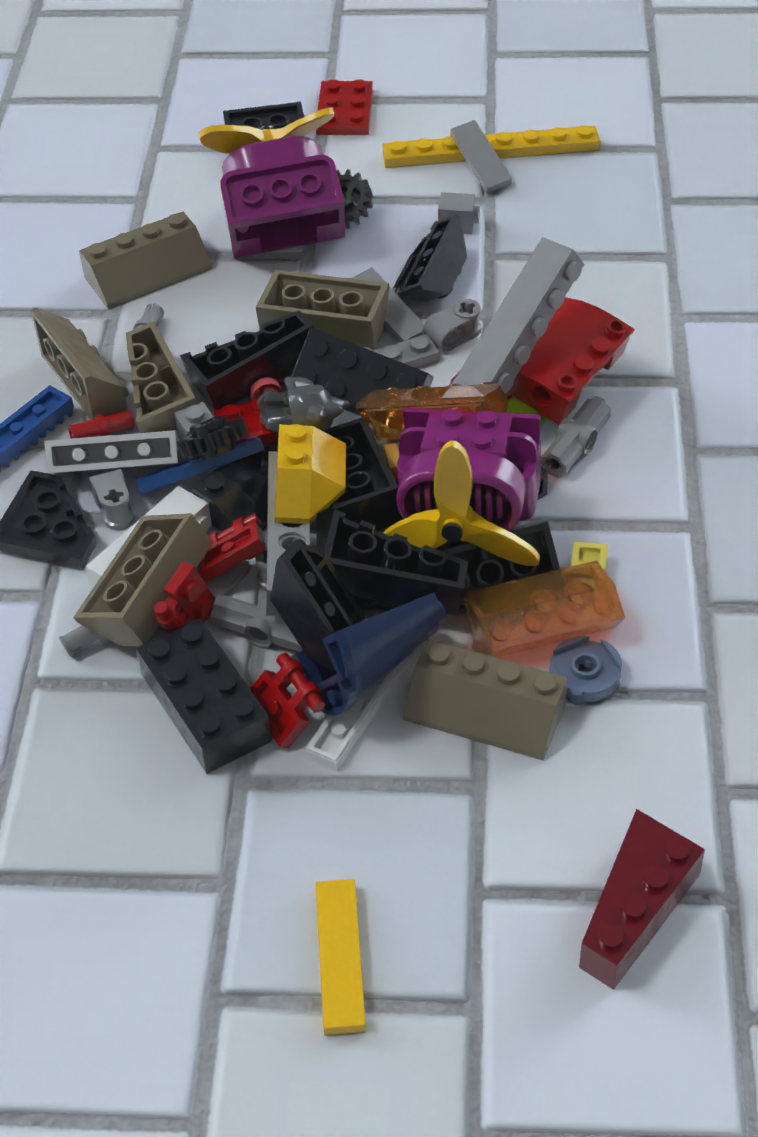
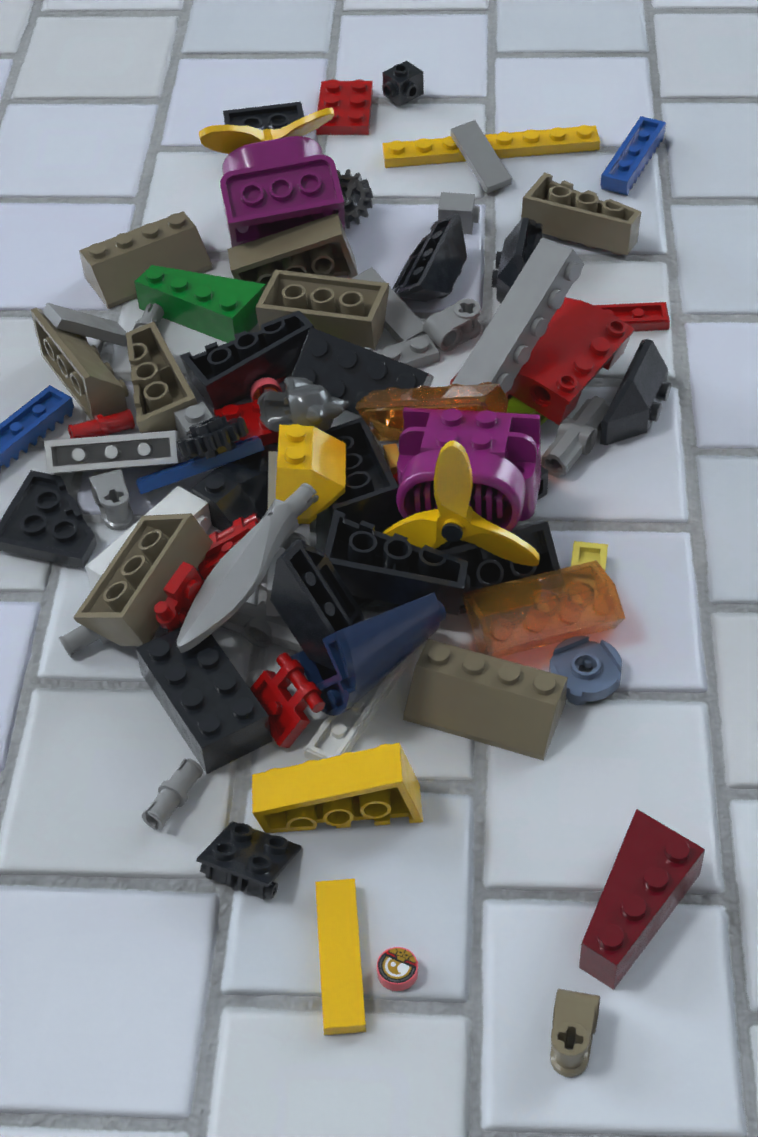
(85, 324): none -> light grey tile
(172, 794): none -> light grey pin
(201, 301): none -> green wedge
(242, 568): none -> light grey animal
(247, 857): none -> black hinge
(309, 248): none -> dark tan wedge
(338, 791): none -> yellow wedge
(397, 969): none -> tile
(403, 83): none -> black brick
(515, 254): none -> black wedge
(573, 1027): none -> dark tan piece
(581, 216): none -> dark tan wedge
(633, 155): none -> blue gear
(637, 397): none -> black wedge
(641, 315): none -> red tile

